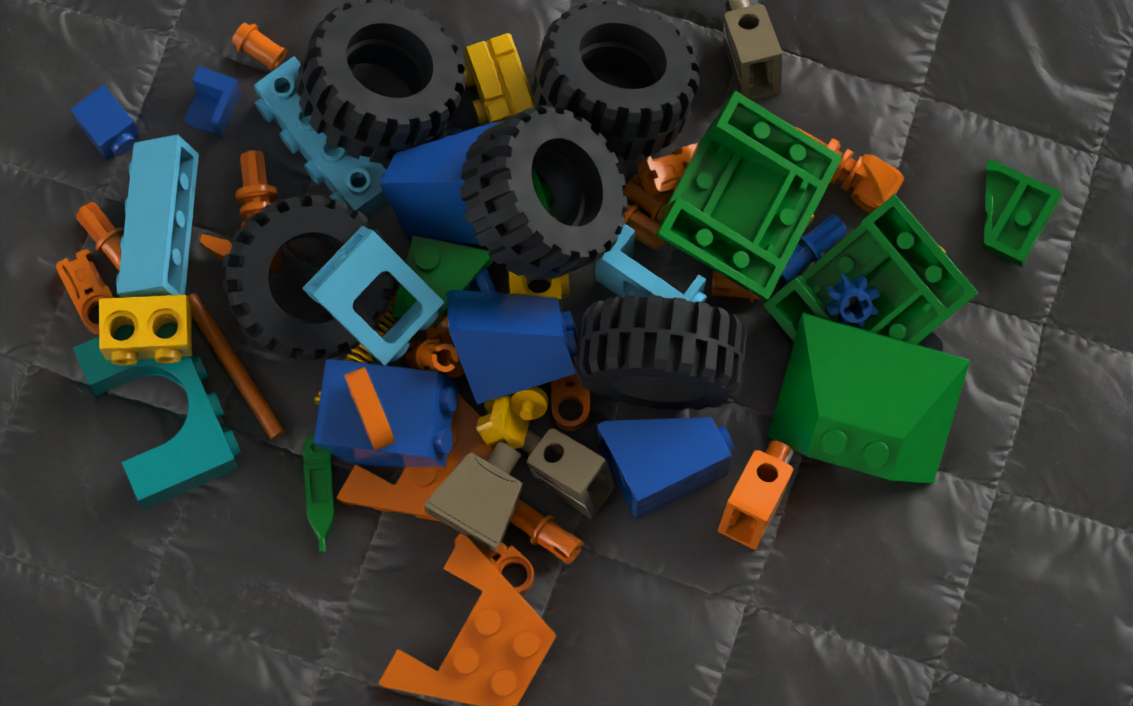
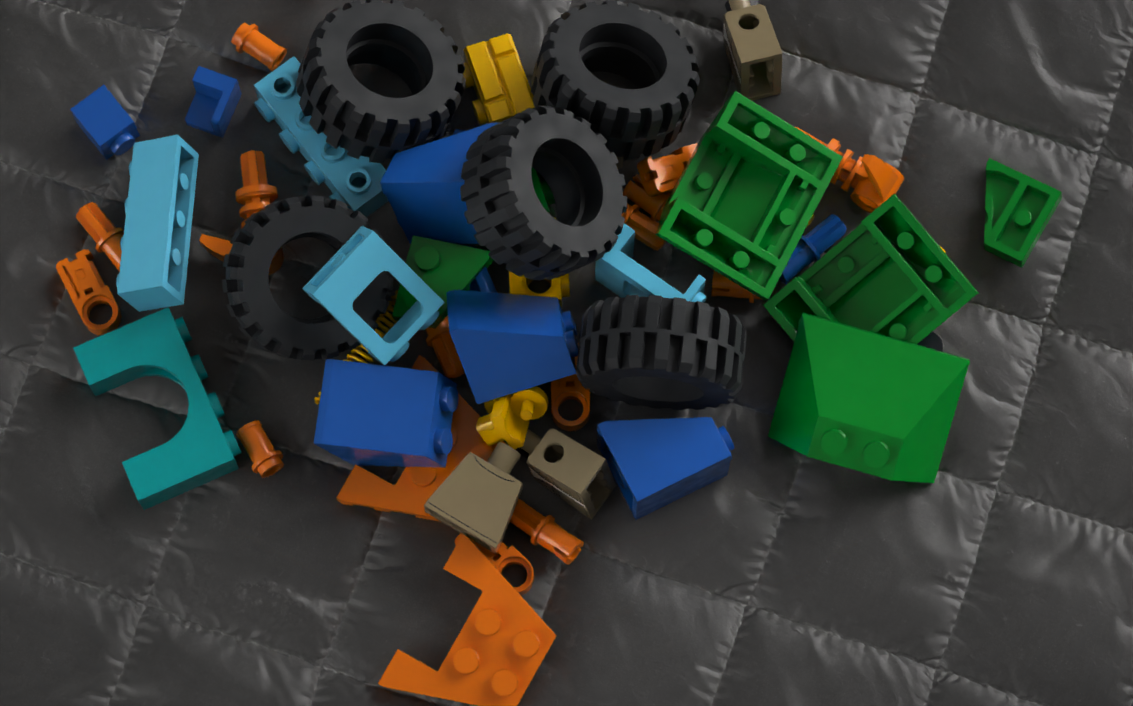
(147, 316): yellow brick -> none
(235, 368): orange bar -> none
(260, 449): none -> orange pin
(319, 490): green piece -> none
(369, 408): orange beam -> none
(431, 356): orange pin -> none
(757, 495): orange torso -> none
(846, 289): blue gear -> none

